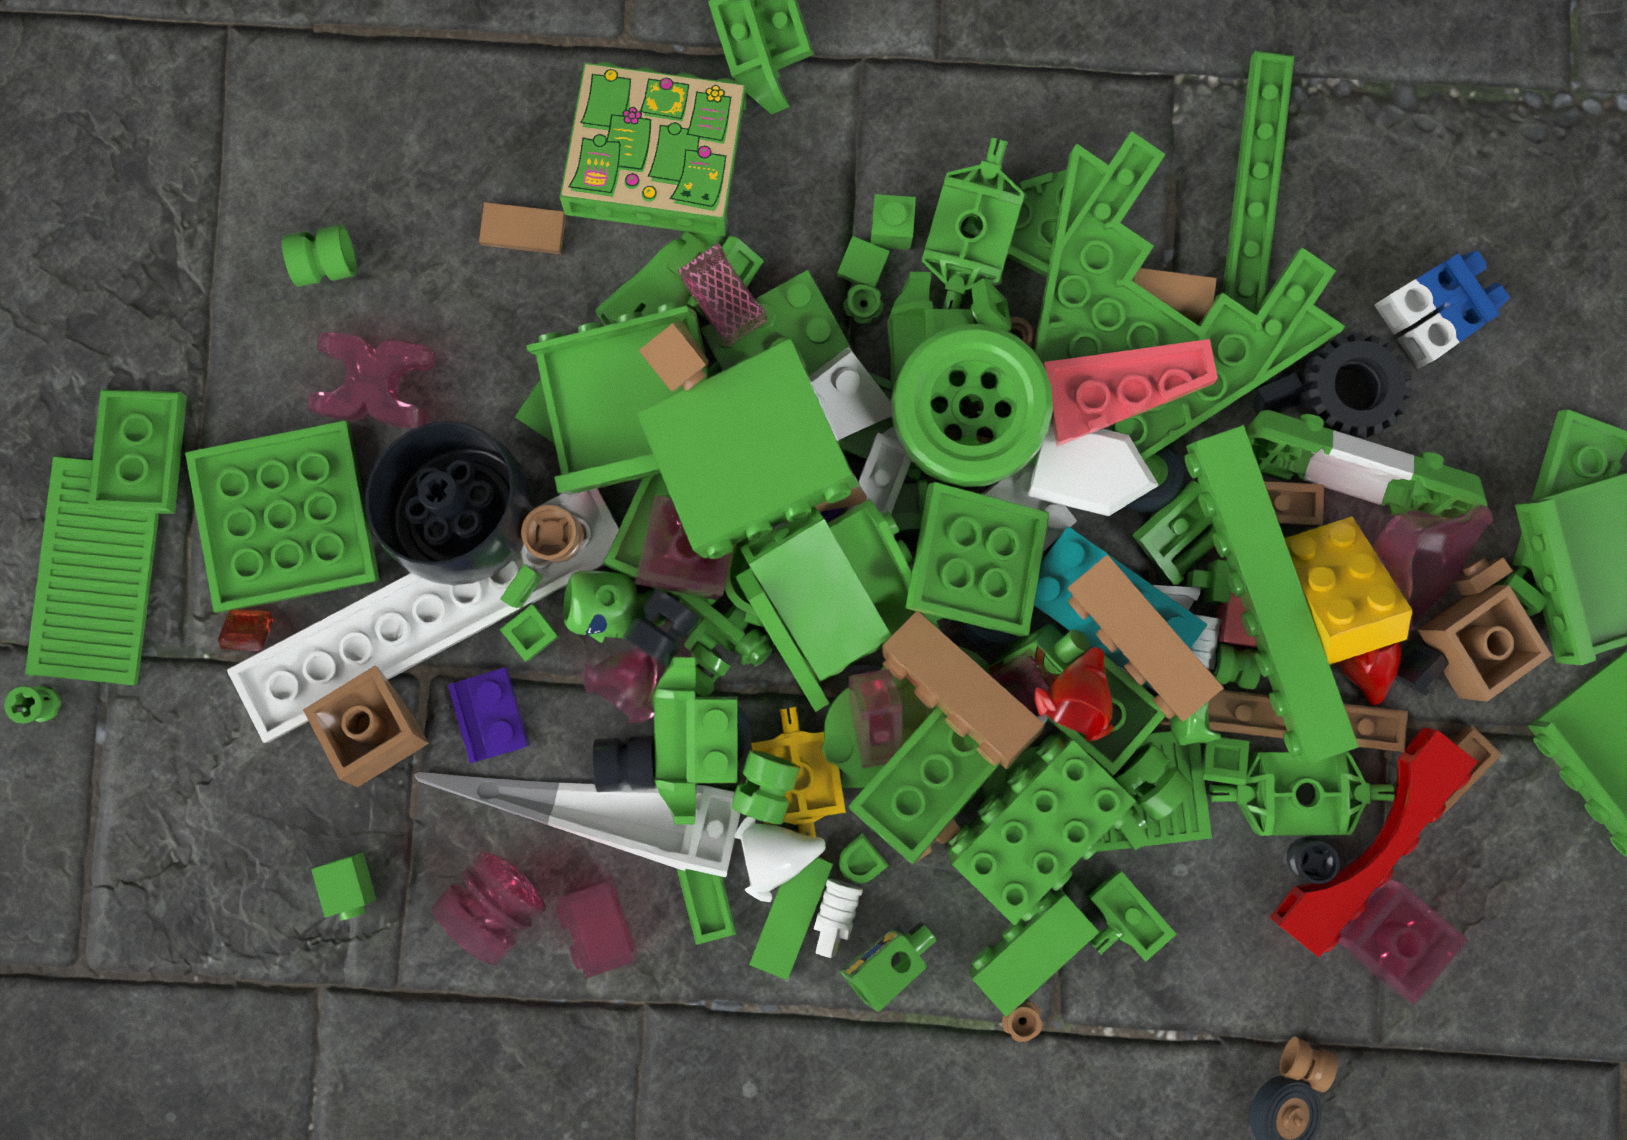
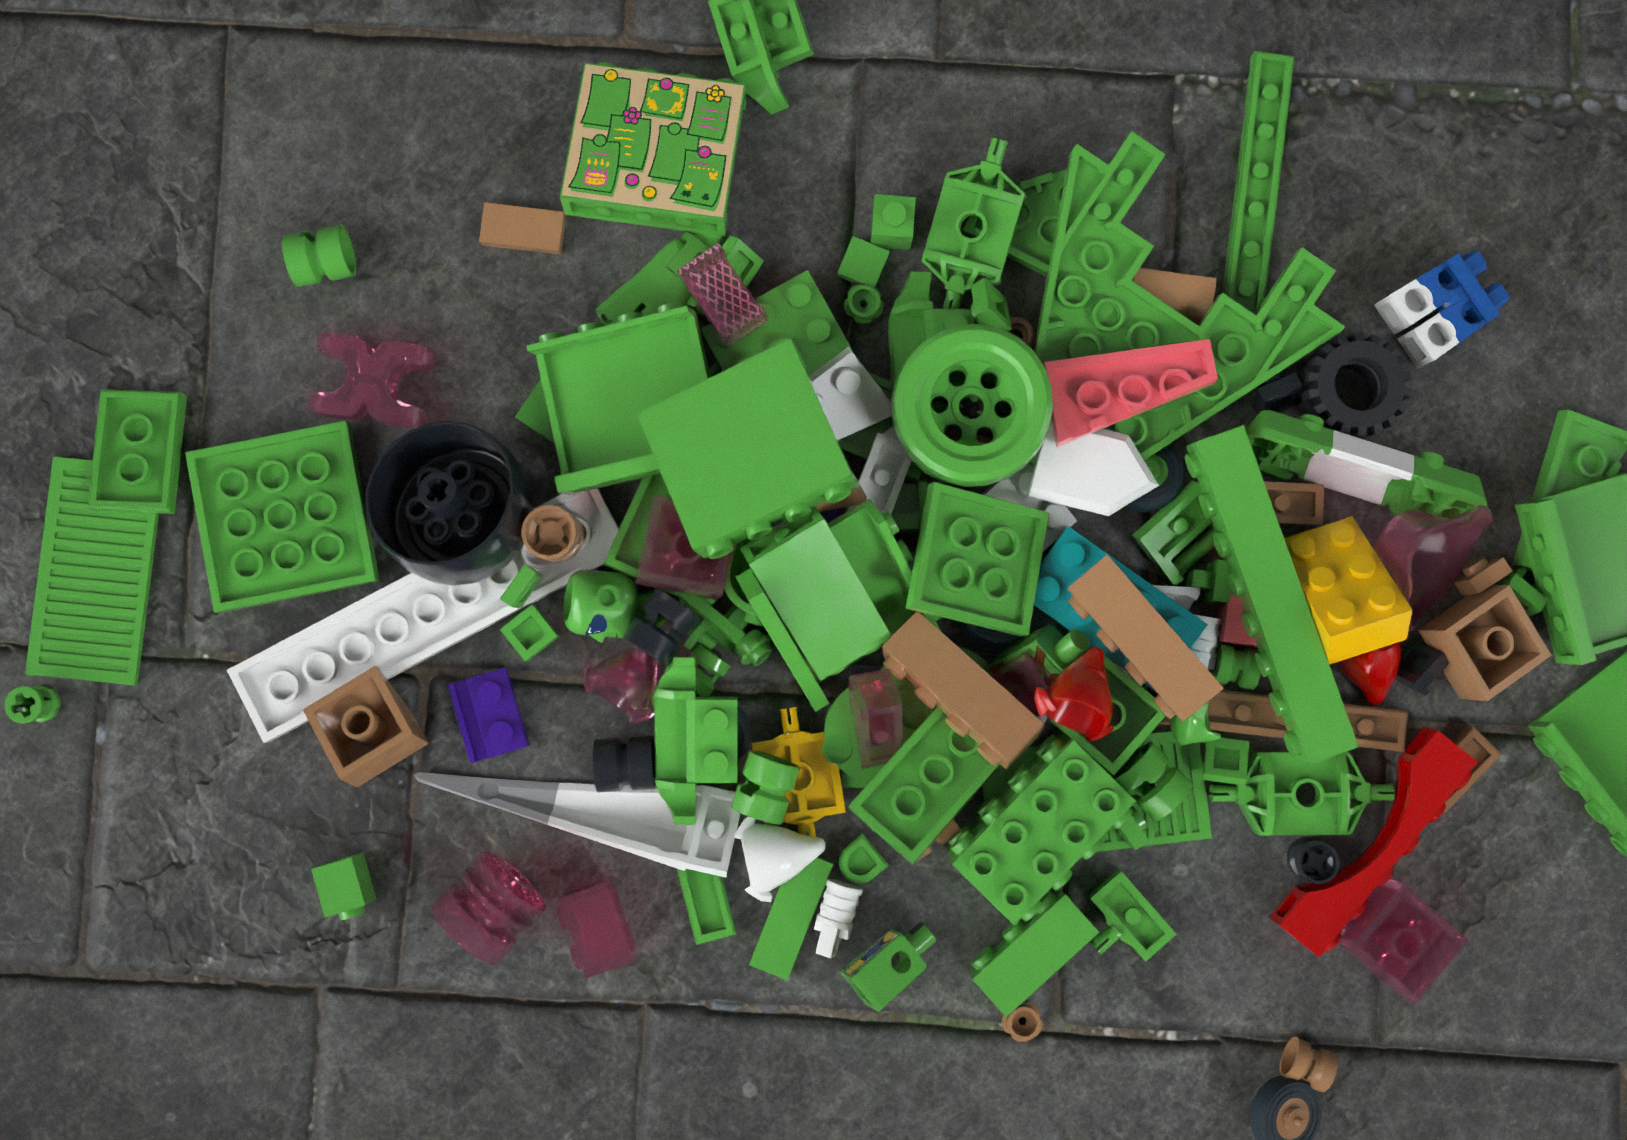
(245, 630): clear red tile -> none
(676, 357): medium nougat slope -> none

